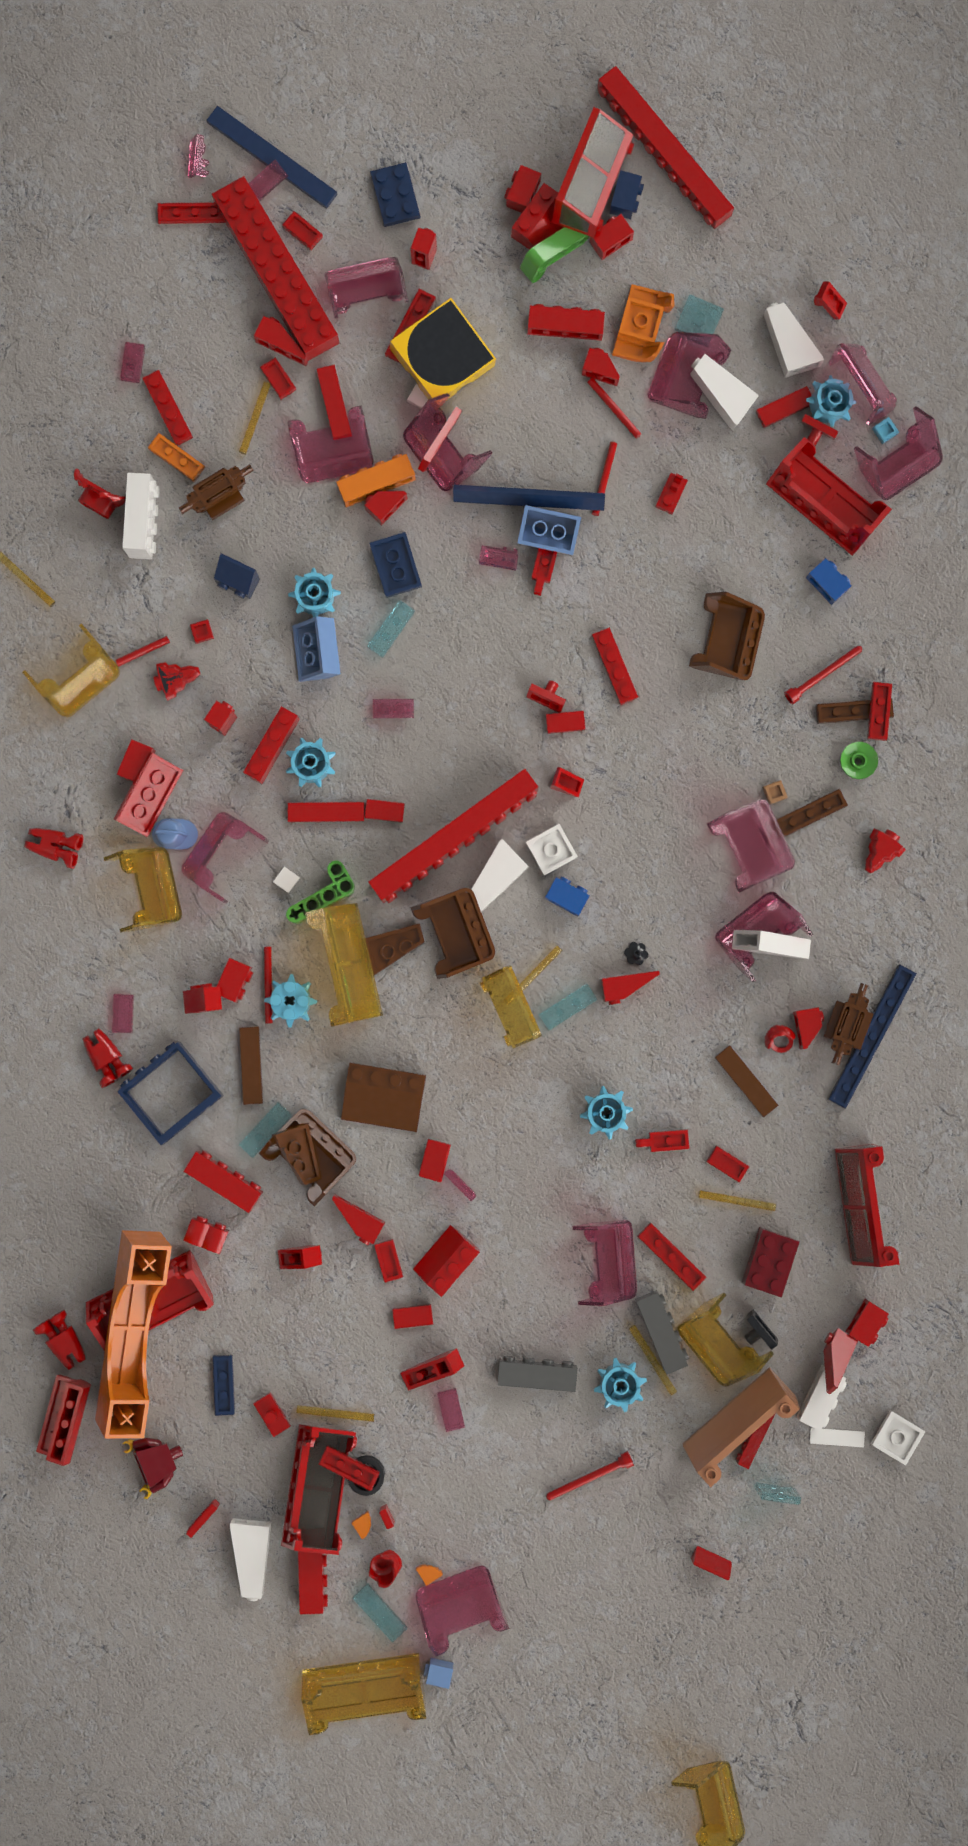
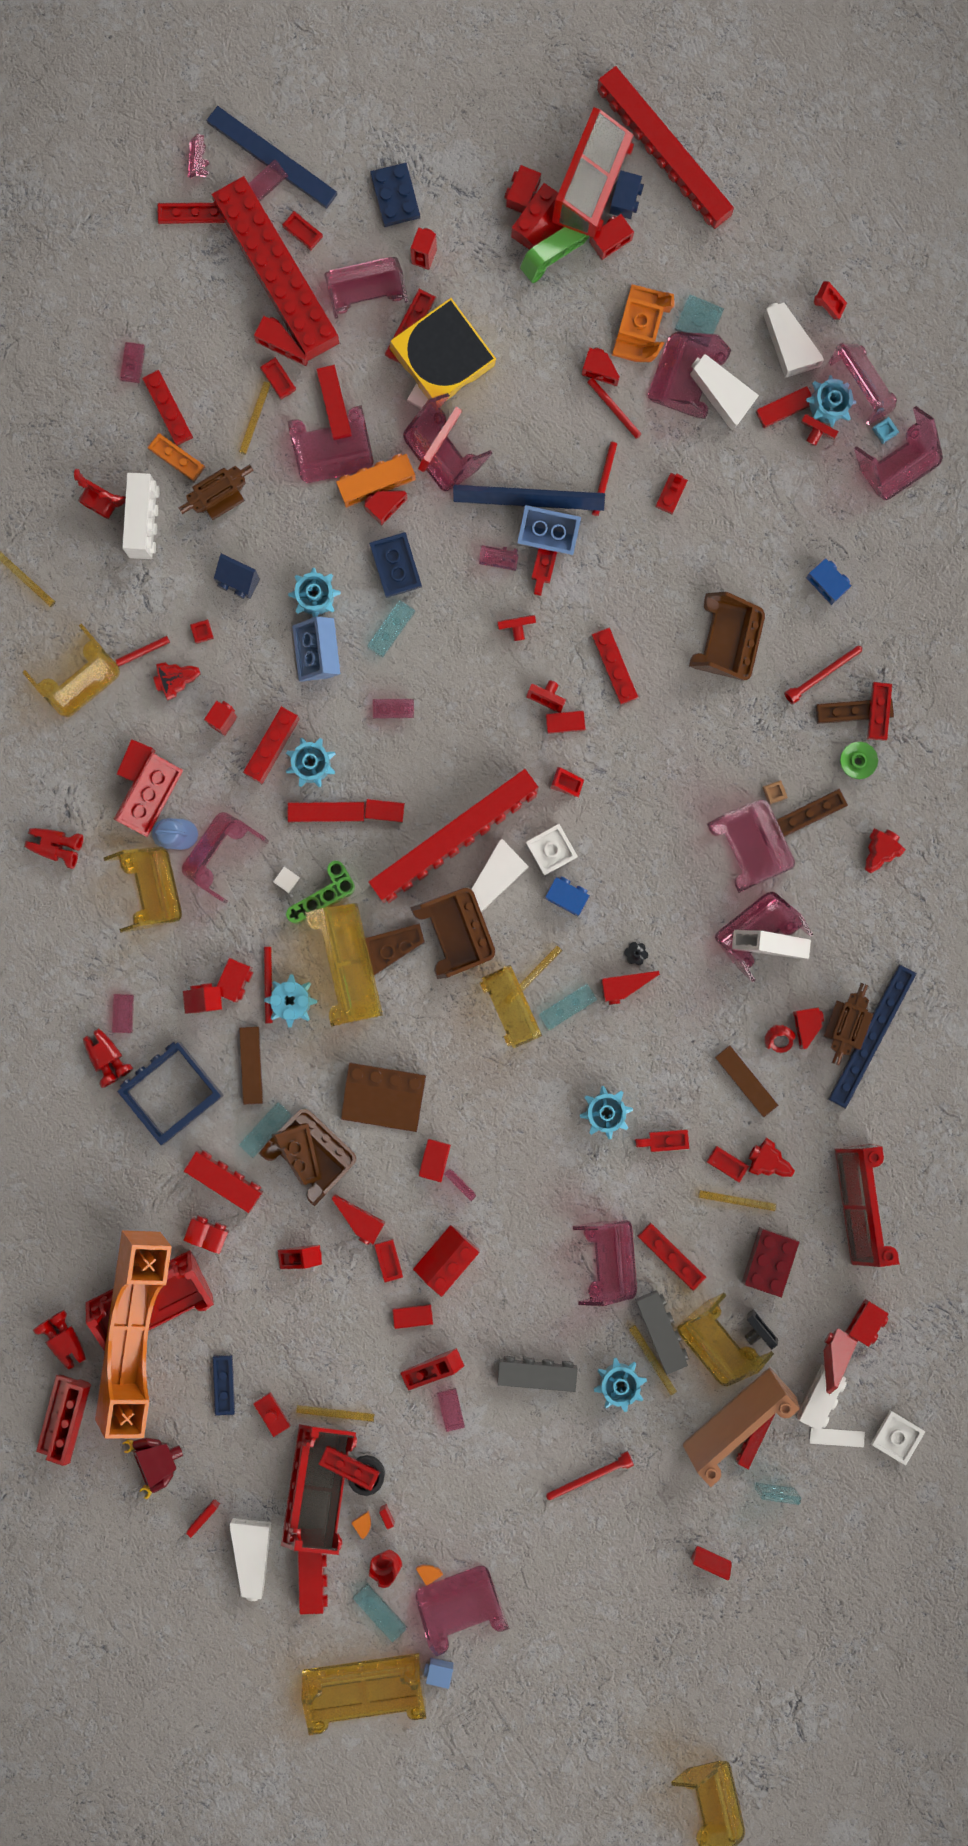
(517, 625): none -> red tile
(566, 322): red brick -> none
(769, 1160): none -> red rock
(826, 498): red windscreen -> none

